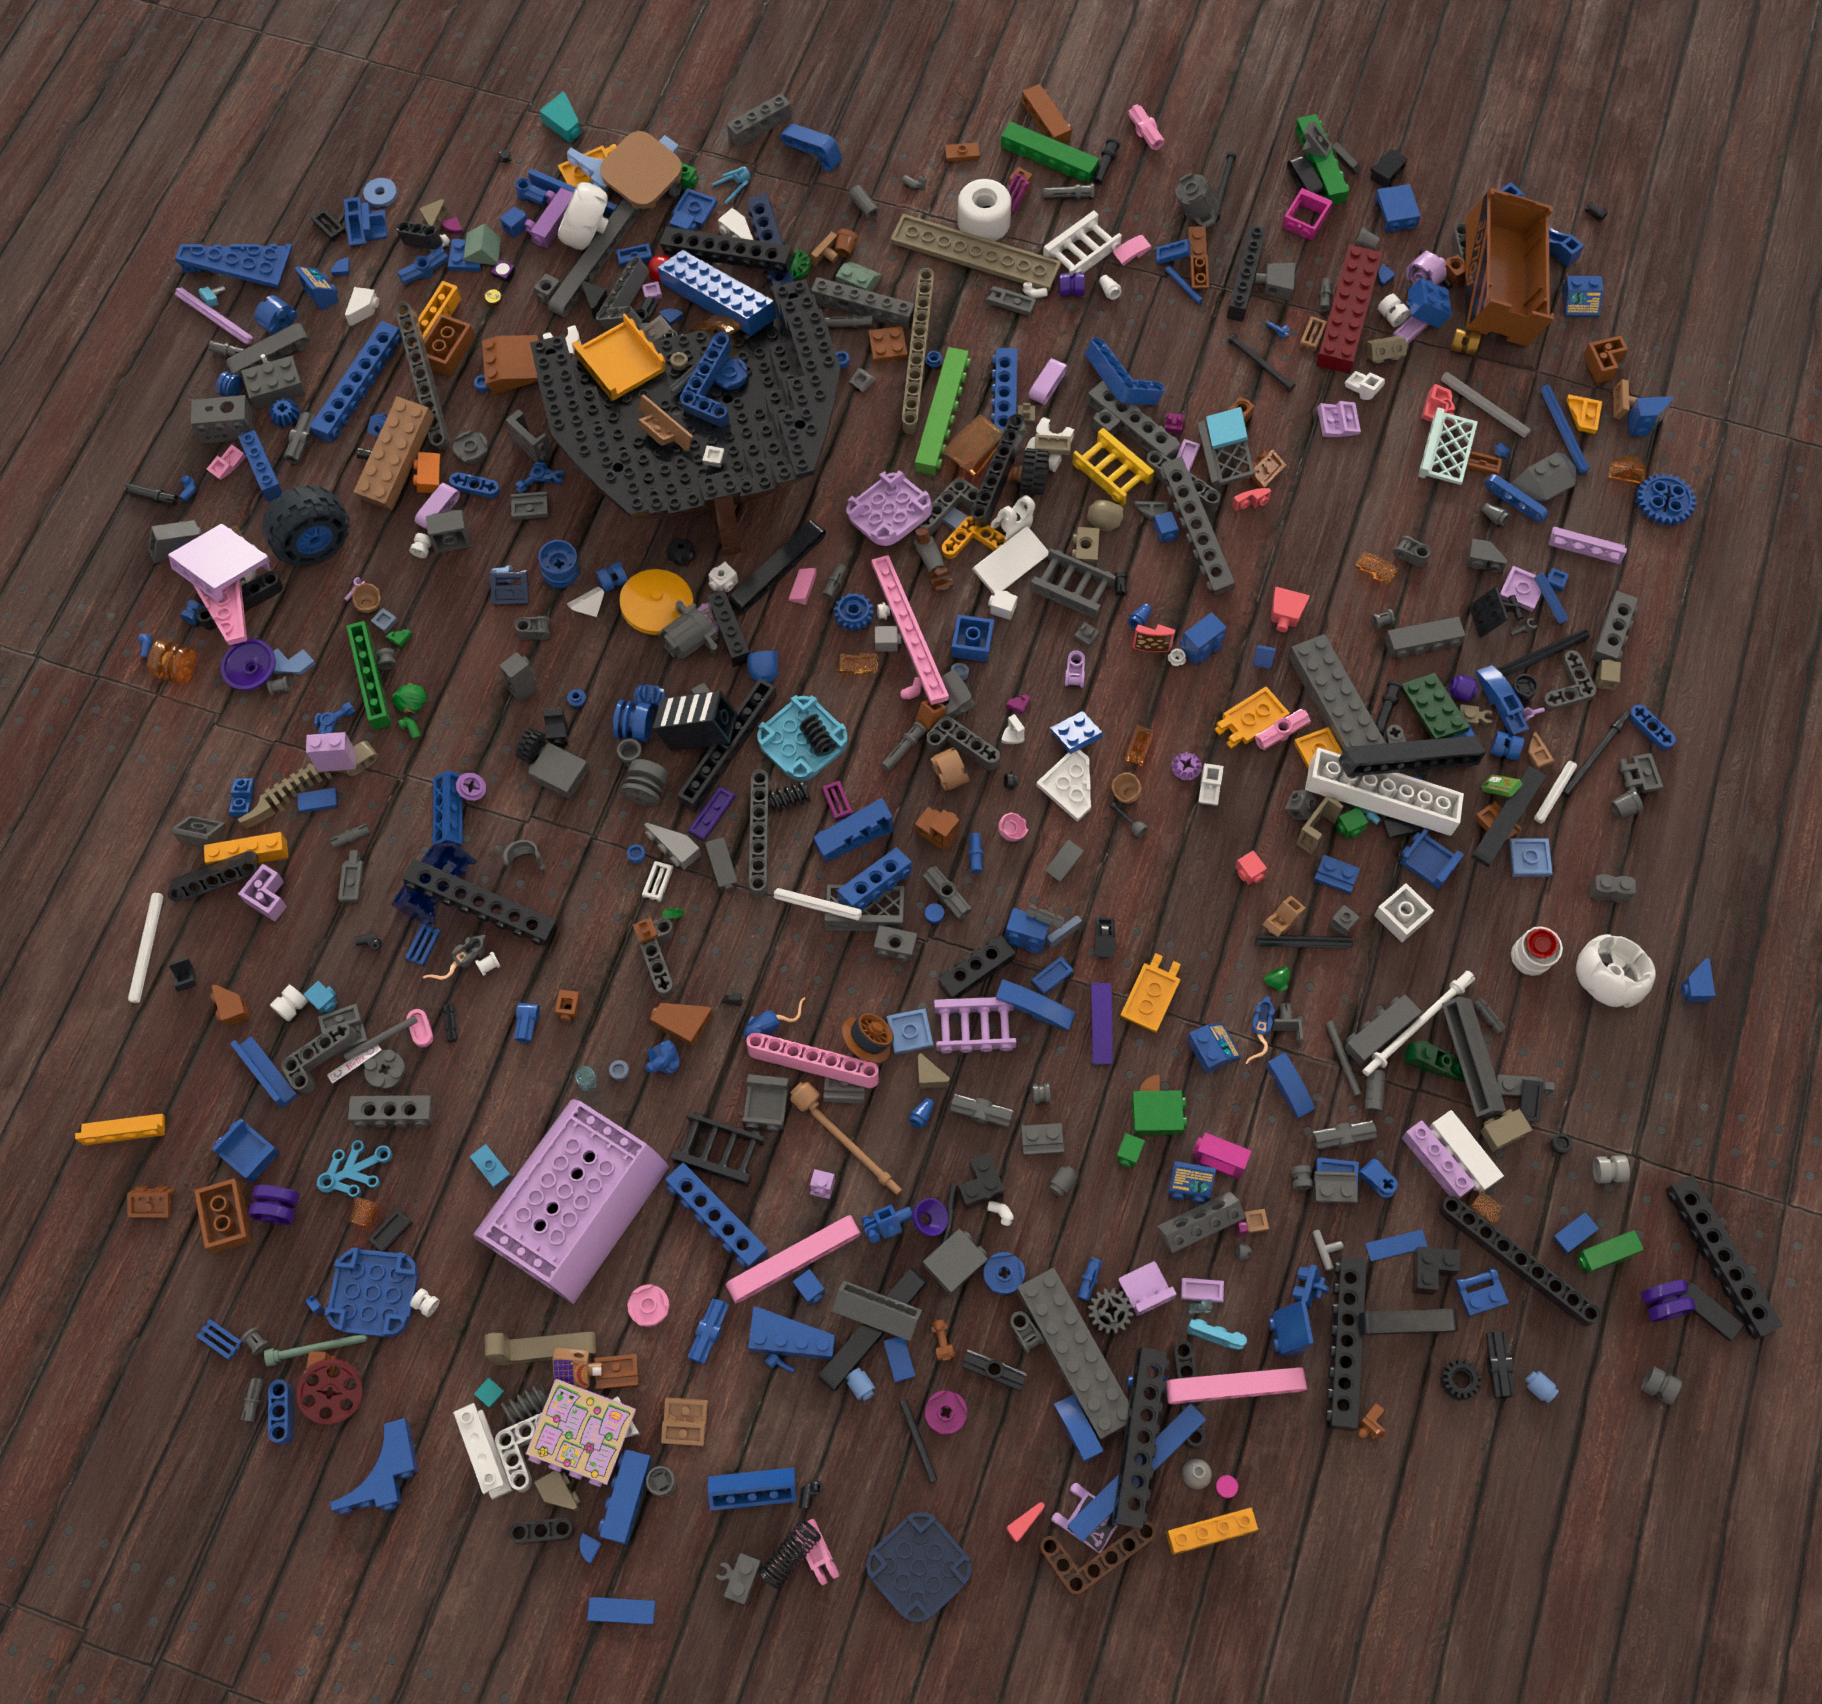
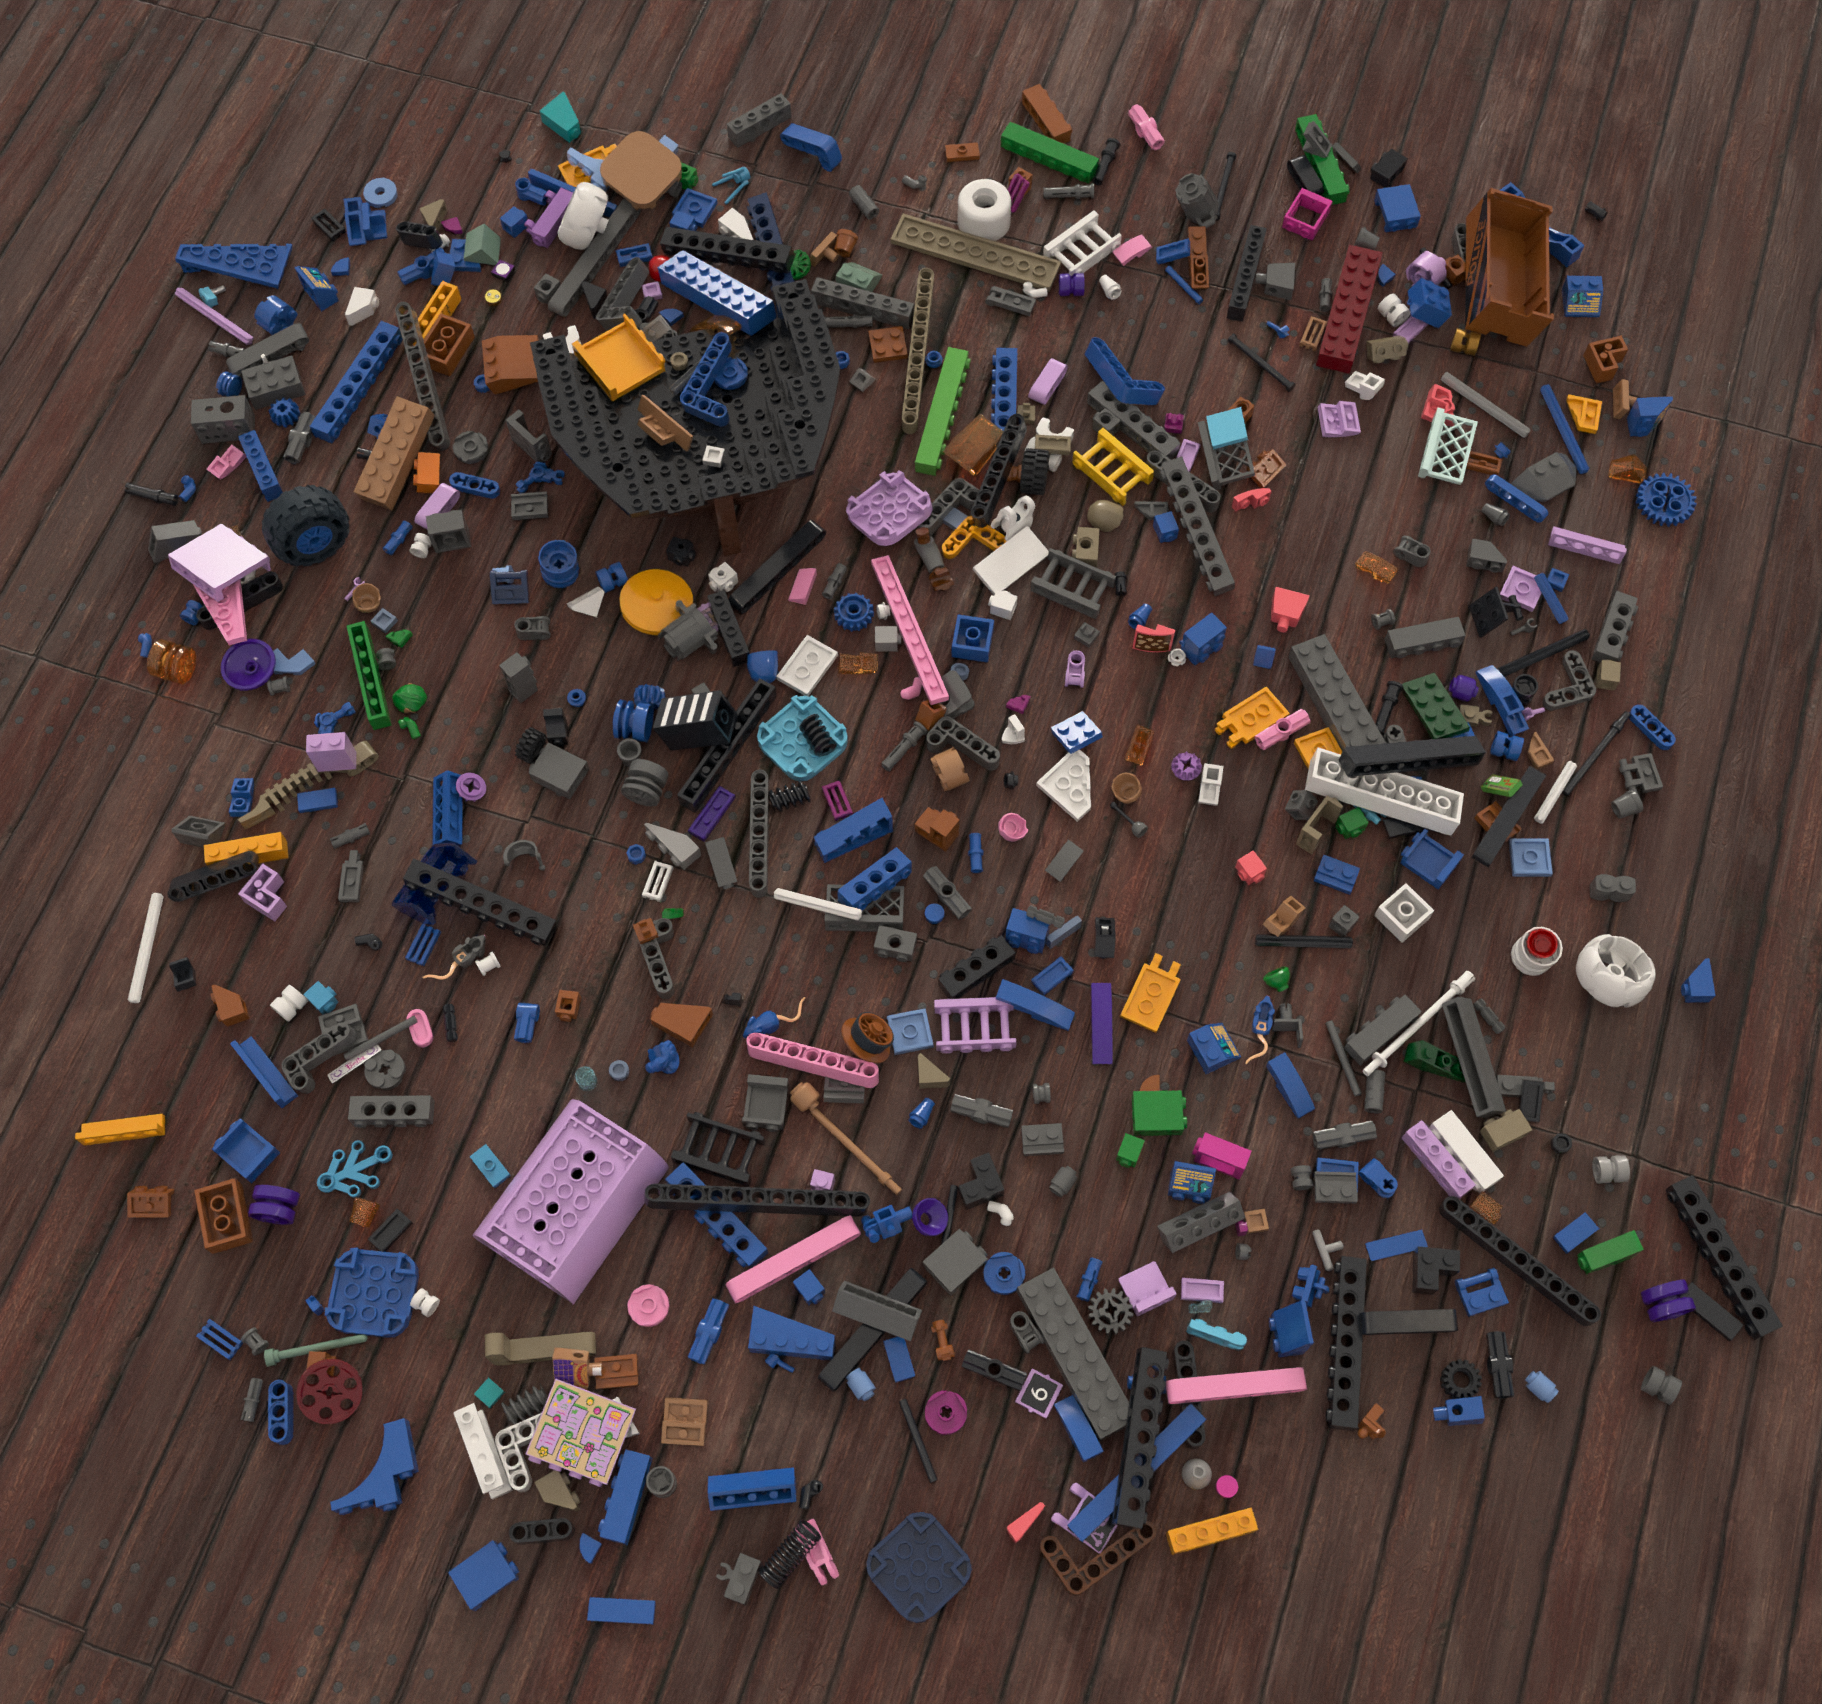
(397, 538): none -> blue pin
(442, 268): none -> blue slope
(484, 1574): none -> blue panel
(767, 1195): none -> black beam
(807, 666): none -> white plate
(1039, 1393): none -> piece
(1470, 1408): none -> blue torso

